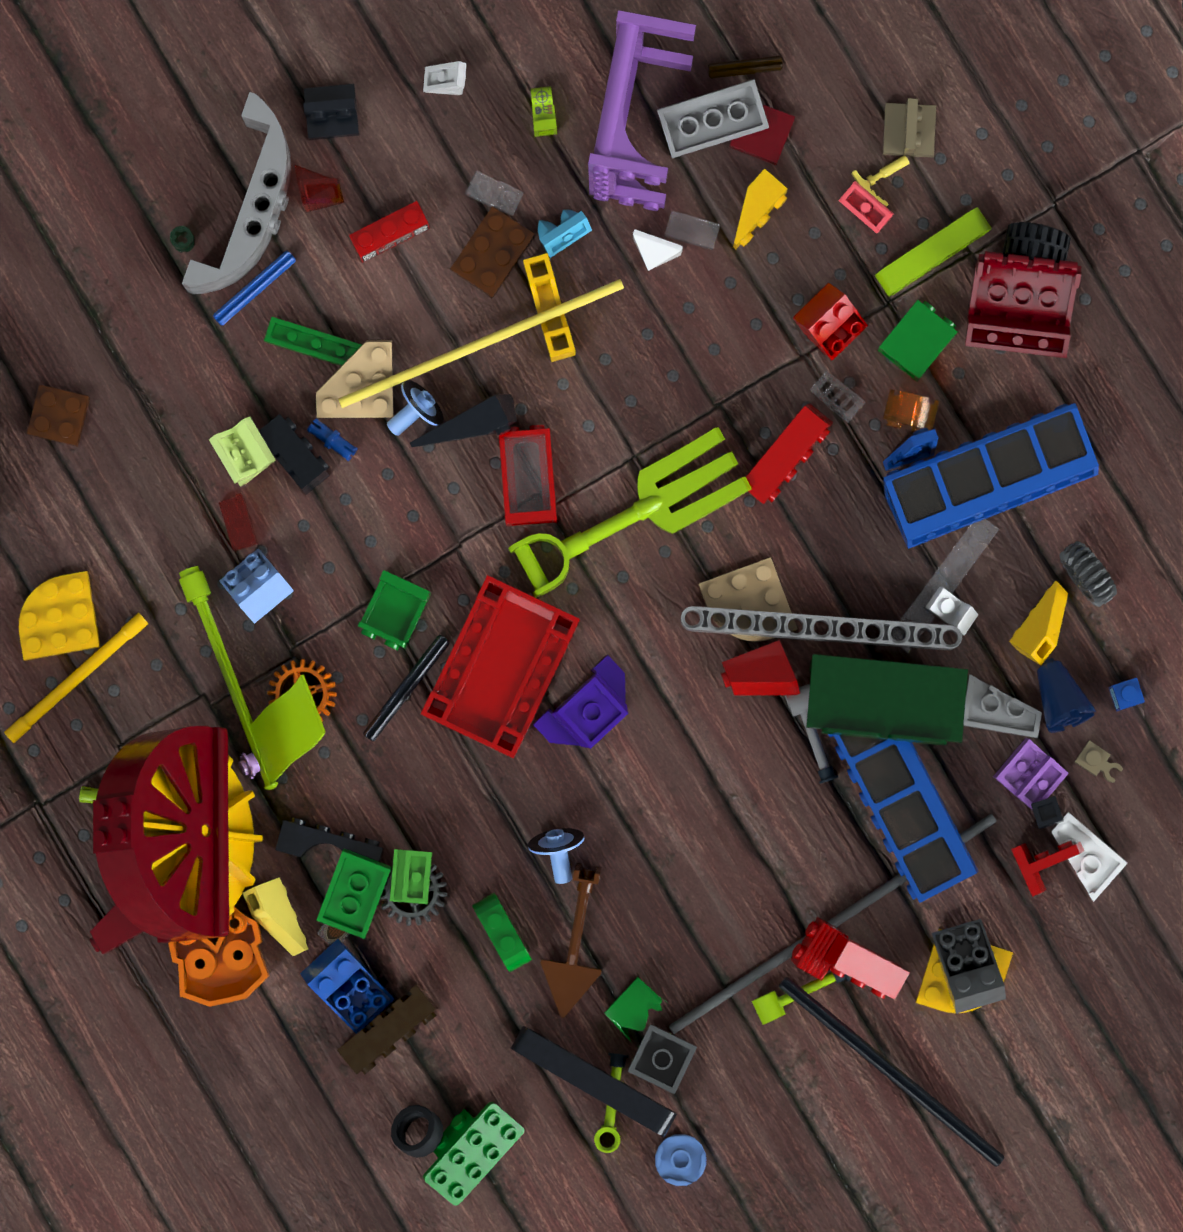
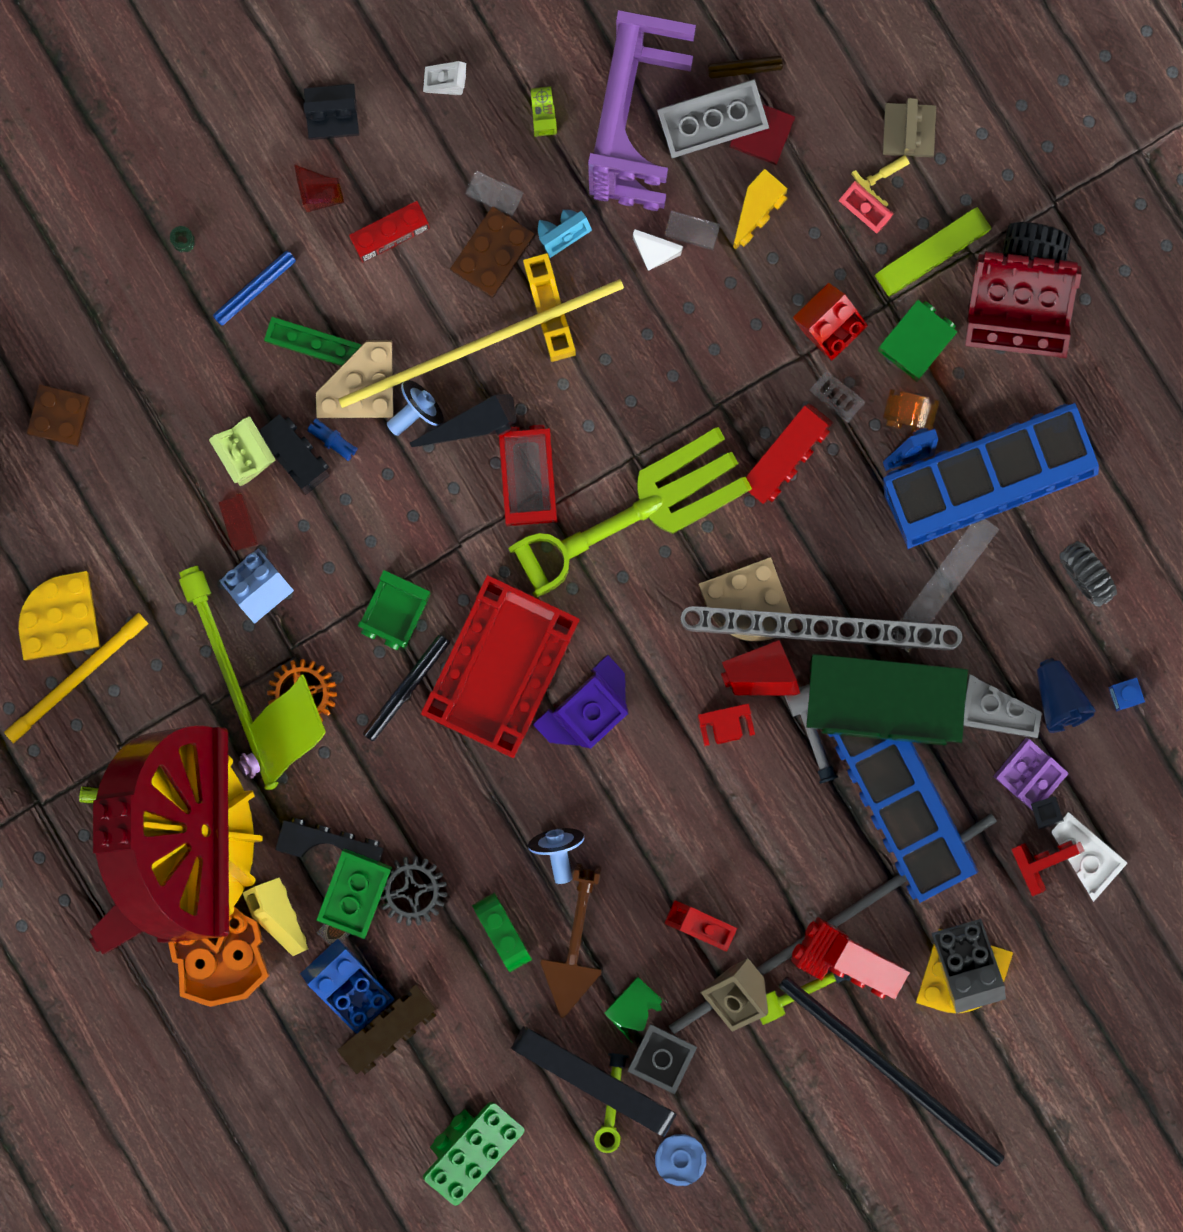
(243, 248): light grey slope -> none
(410, 876): bright green plate -> none
(430, 1141): black tyre -> none
(700, 925): none -> red bracket
(725, 724): none -> red panel
(738, 995): none -> dark tan slope
(952, 610): white slope -> none
(1042, 627): yellow slope -> none
(1095, 759): dark tan plate -> none

